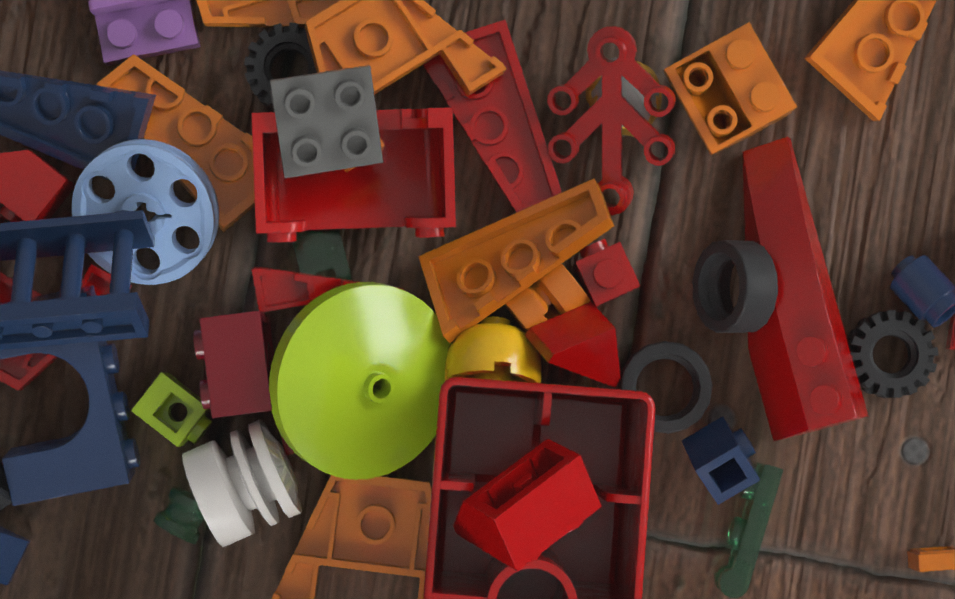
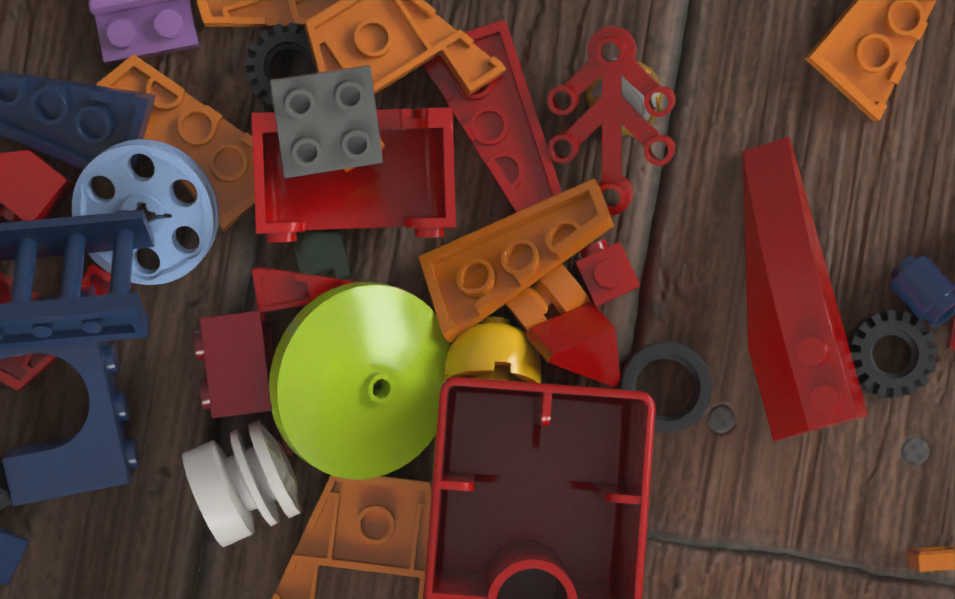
(156, 410): lime brick -> none
(181, 515): clear green wheel -> none
(529, 505): red slope -> none
(722, 459): dark blue brick -> none
(730, 89): orange slope -> none
(748, 532): clear green plate -> none
(756, 286): black tyre -> none

